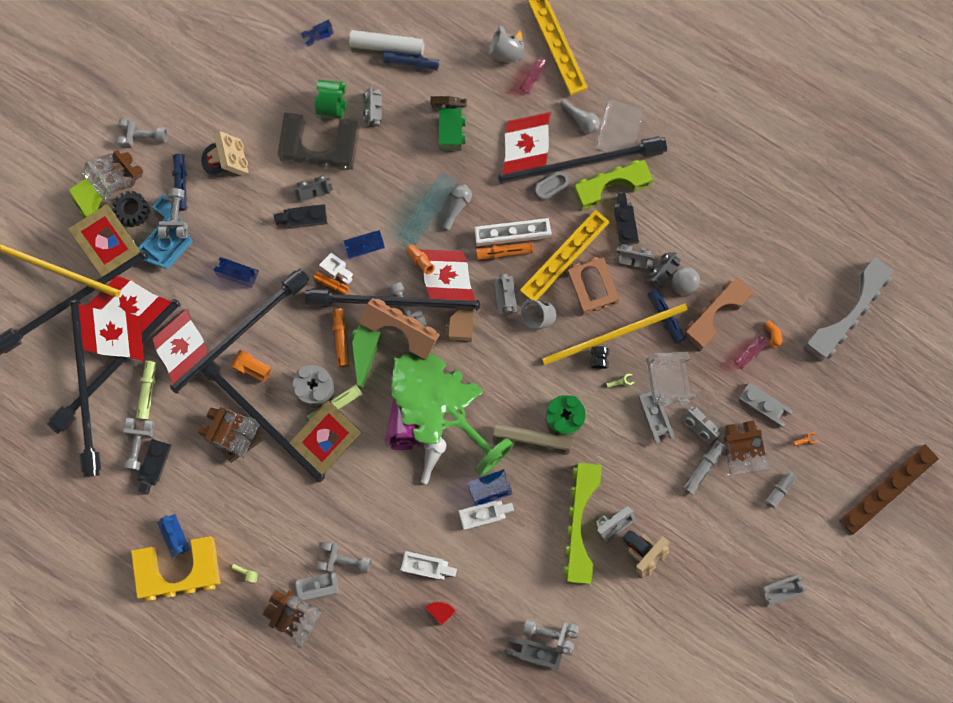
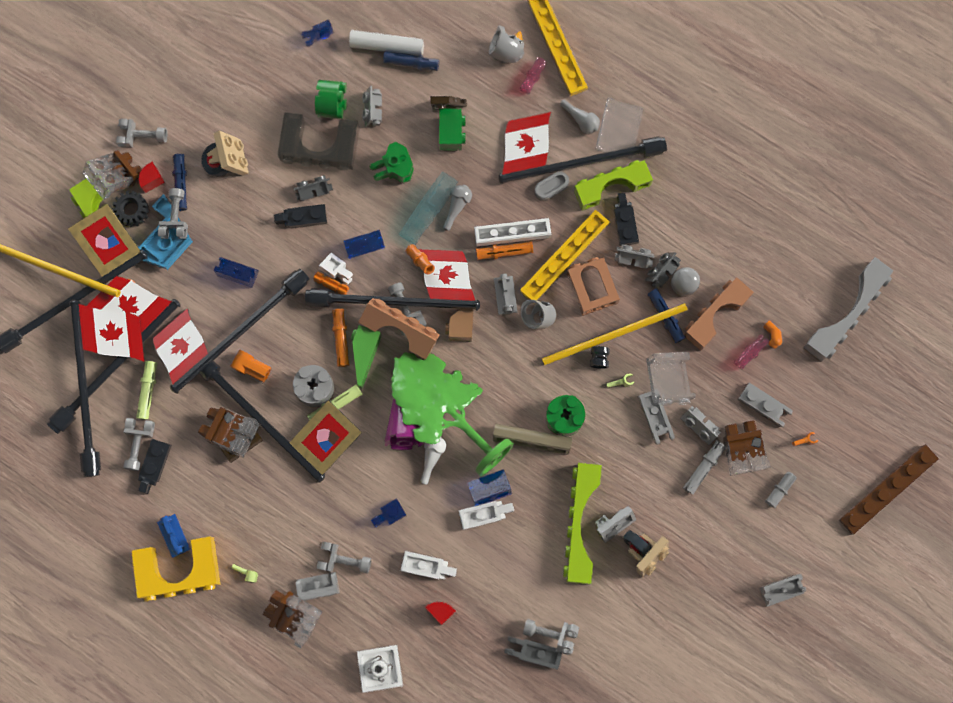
(150, 177): none -> red brick
(368, 659): none -> white plate
(391, 513): none -> clear blue plate
(396, 162): none -> green hinge

